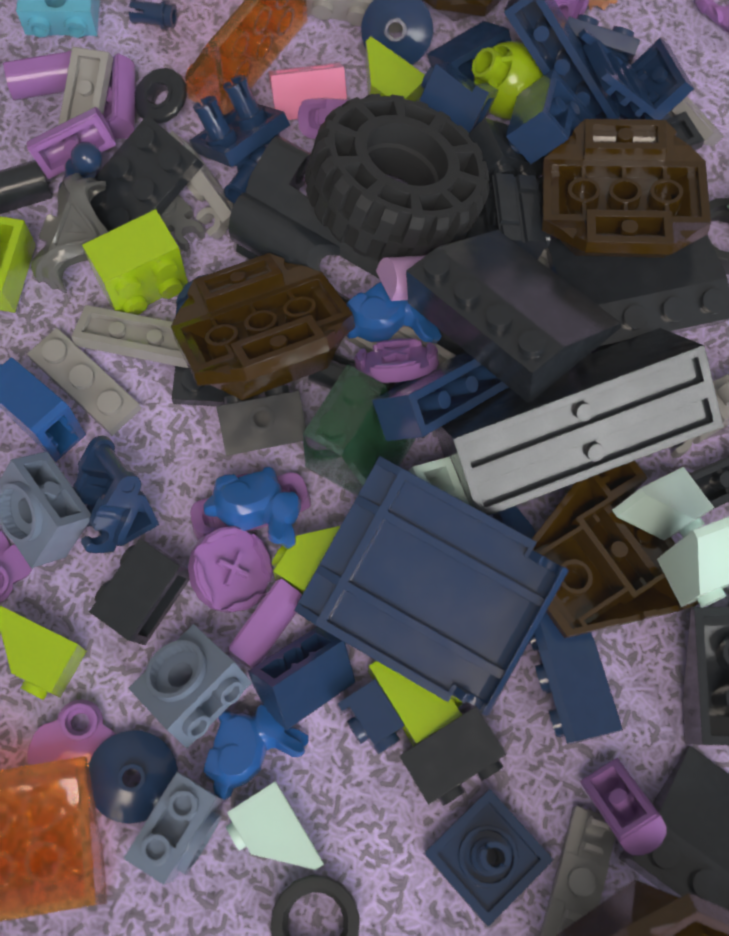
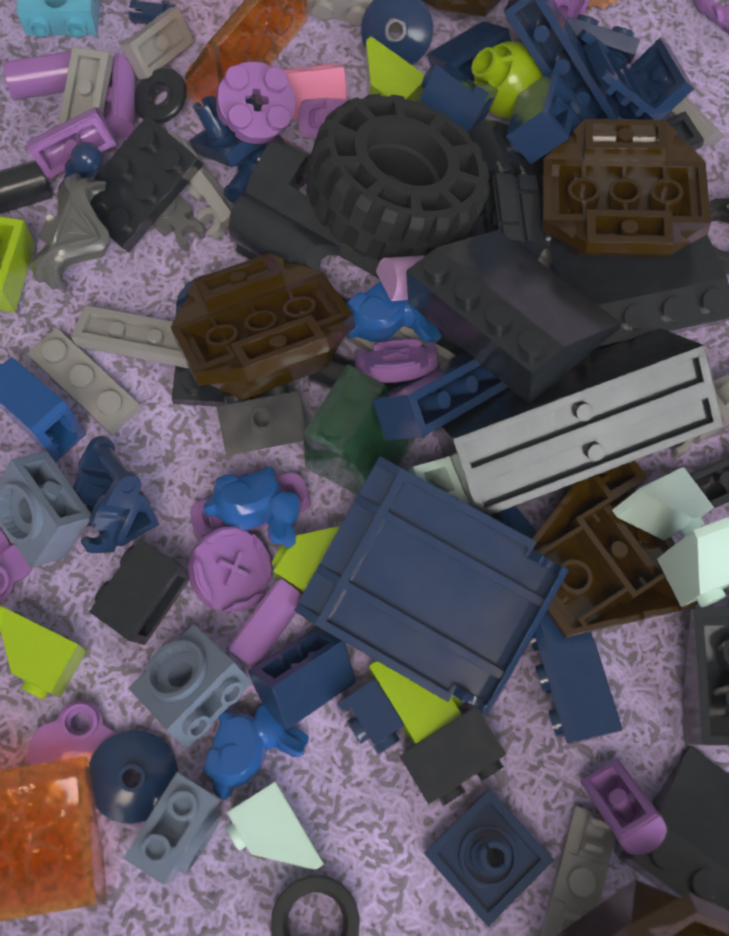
(137, 264): lime brick -> none
(157, 43): none -> light grey plate
(267, 83): none -> medium lavender plate

